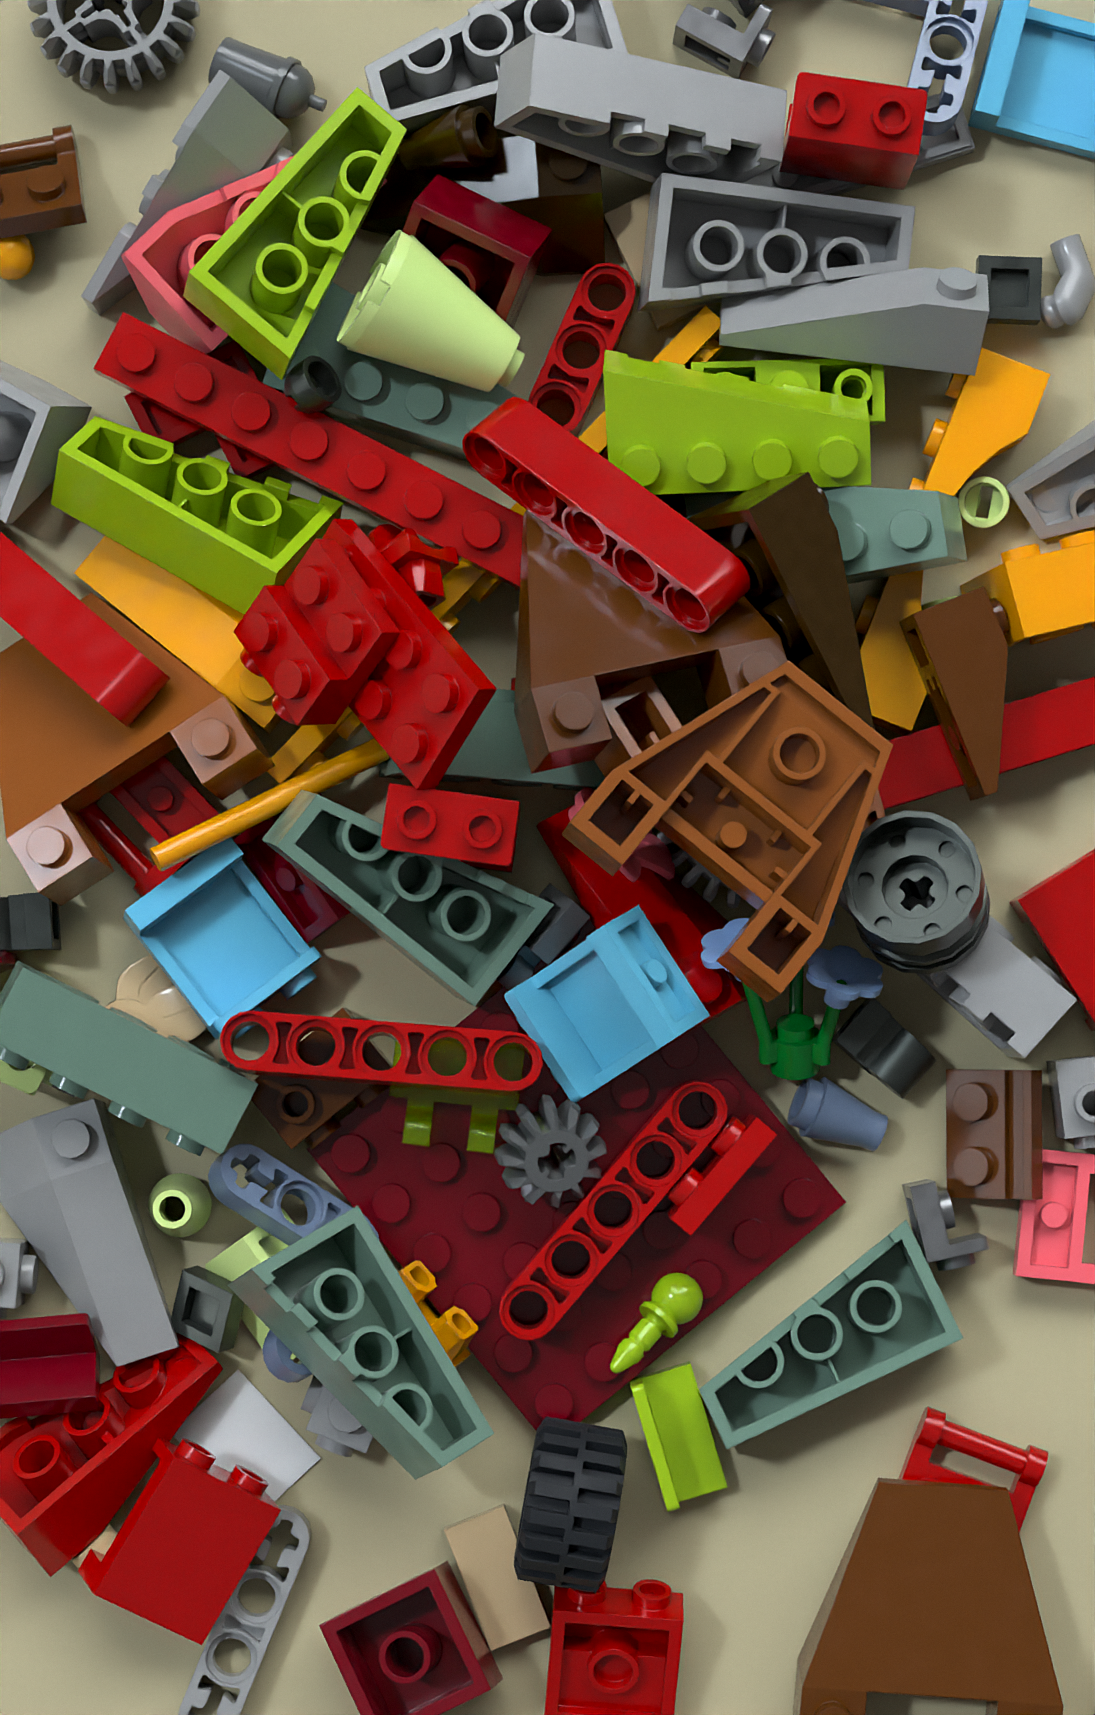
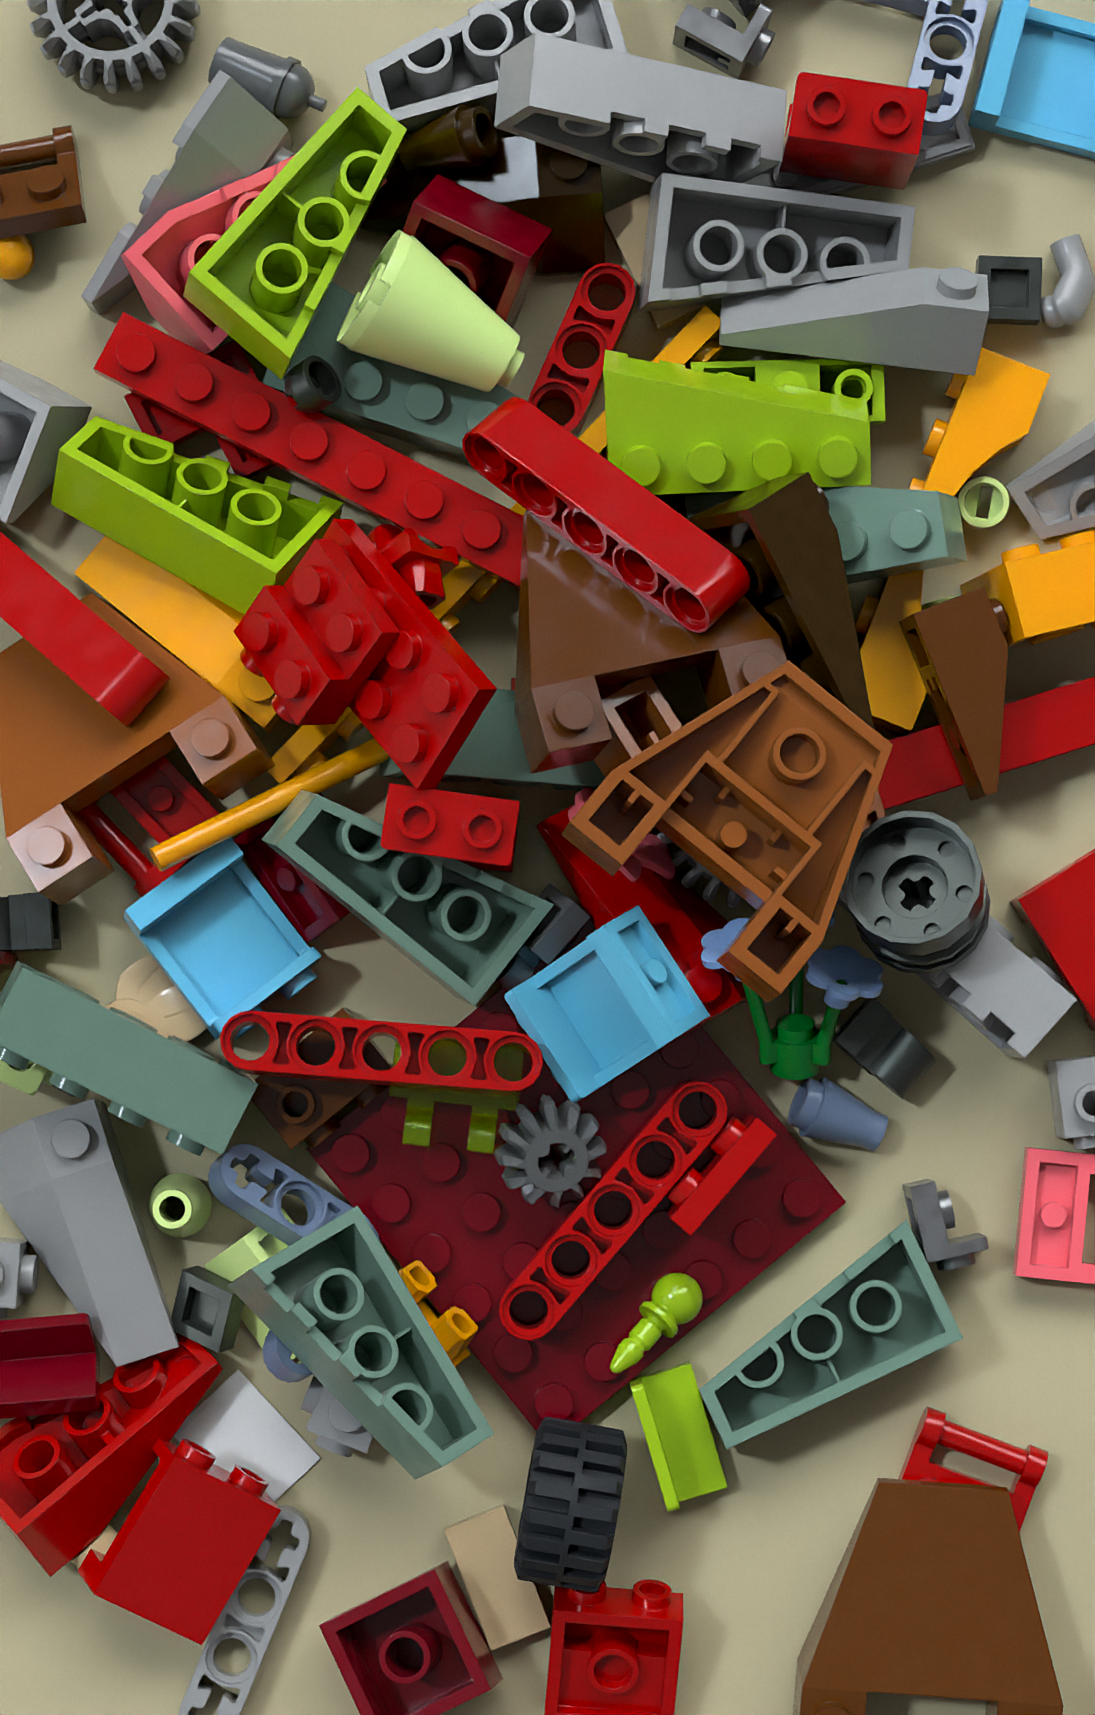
(994, 1134): reddish brown plate -> none

